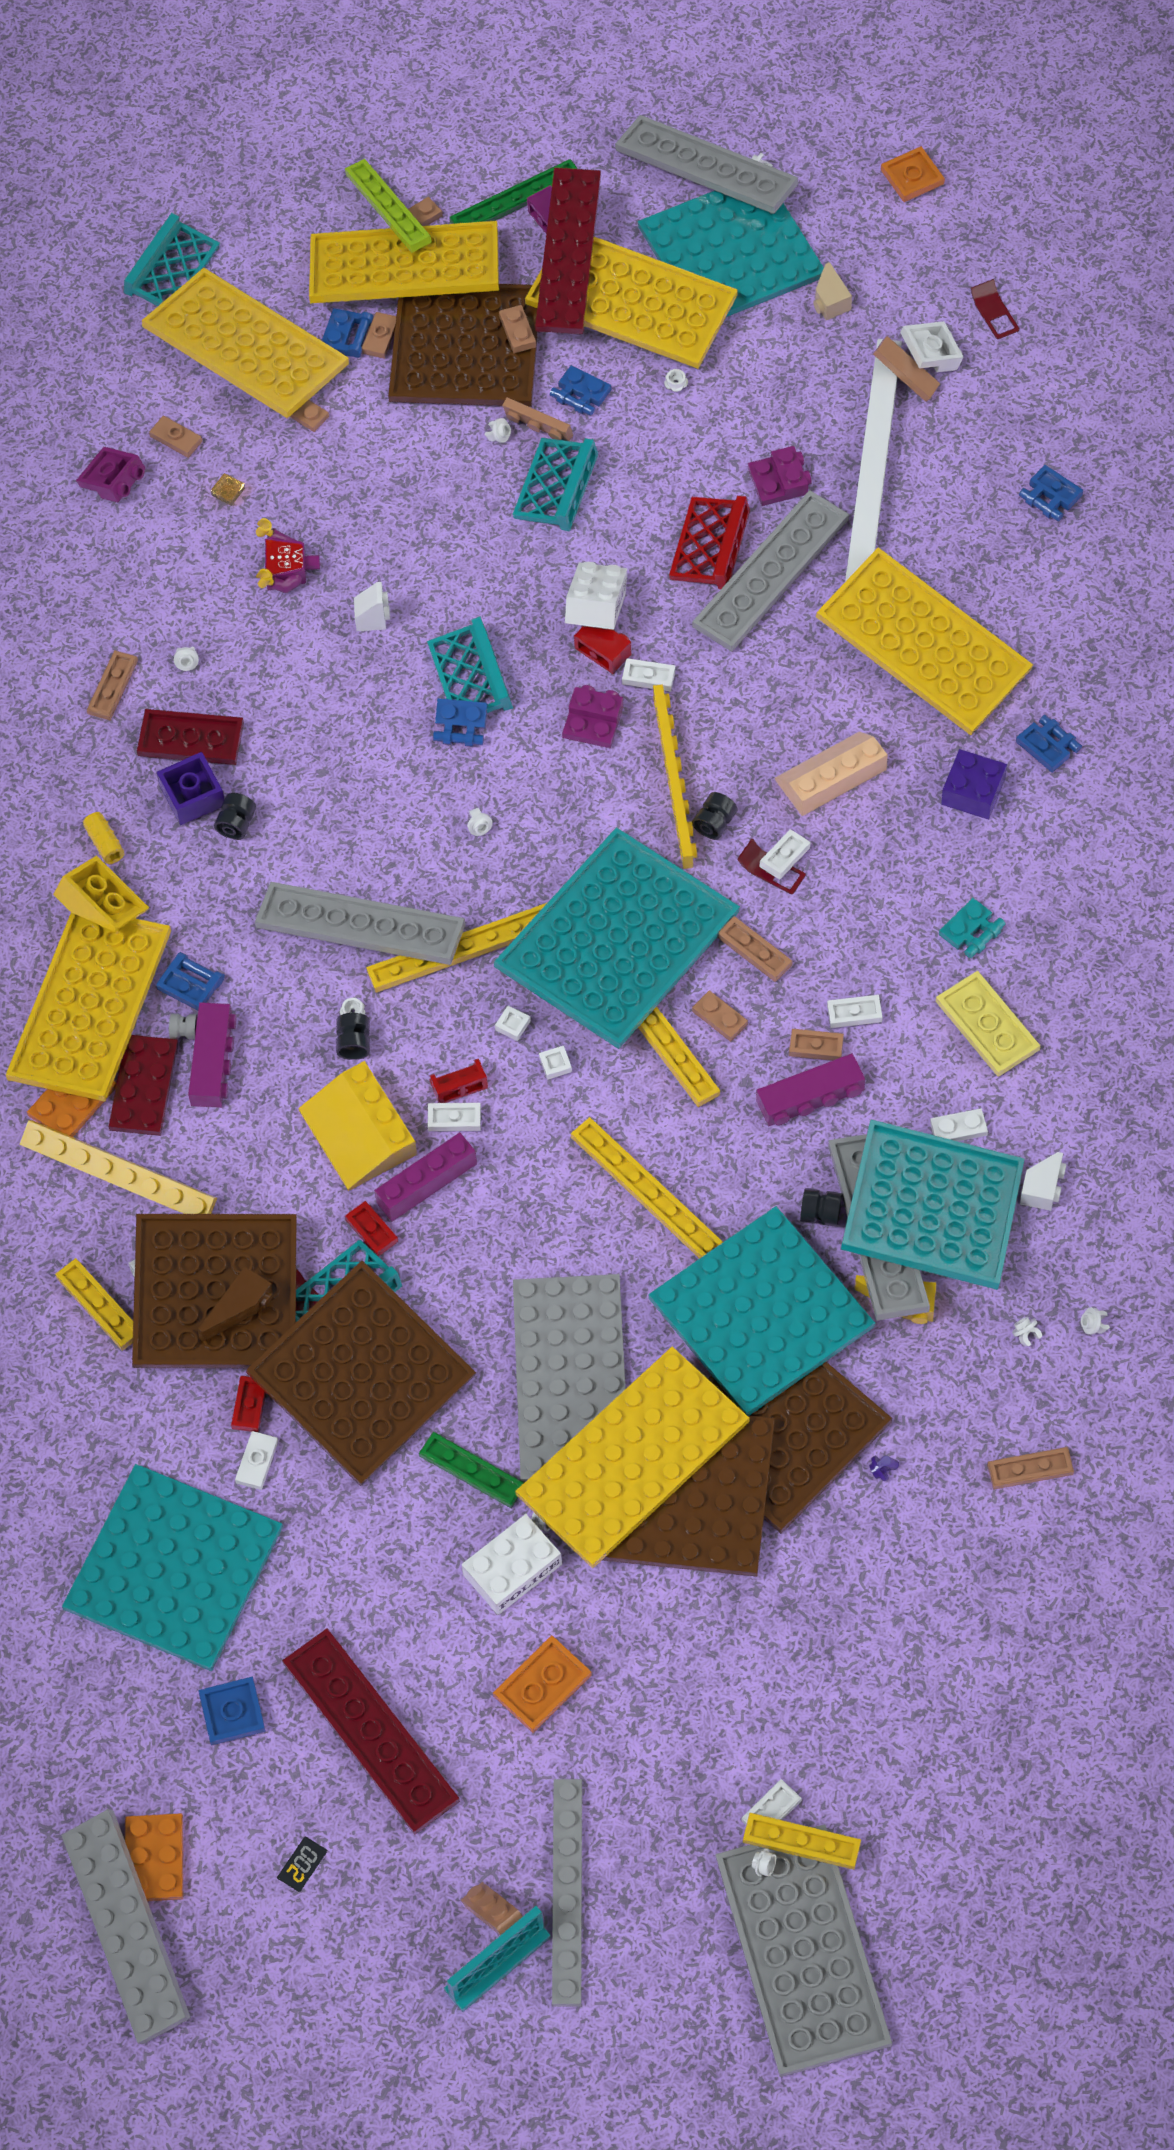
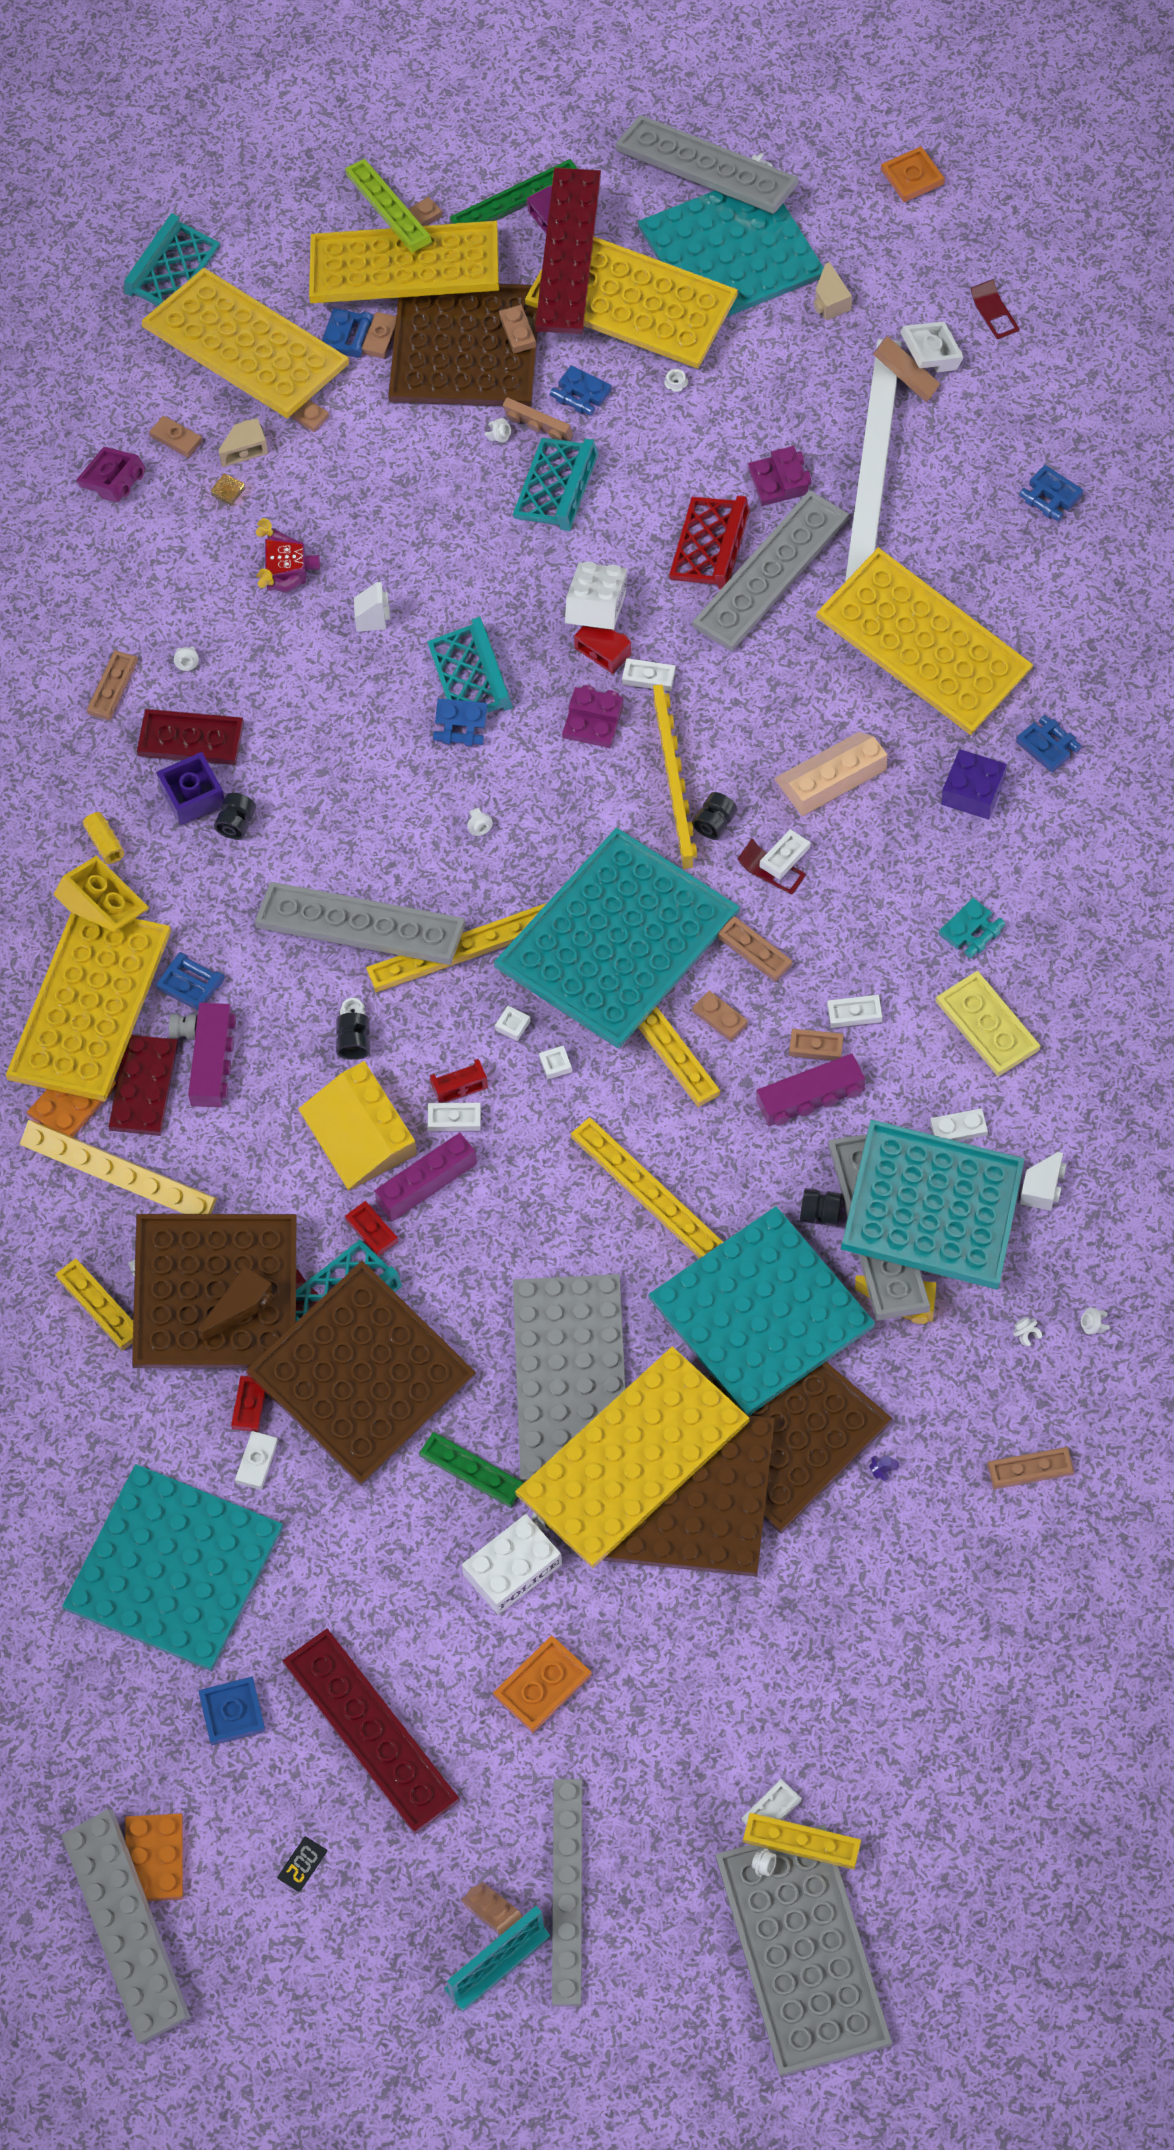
(243, 443): none -> tan slope

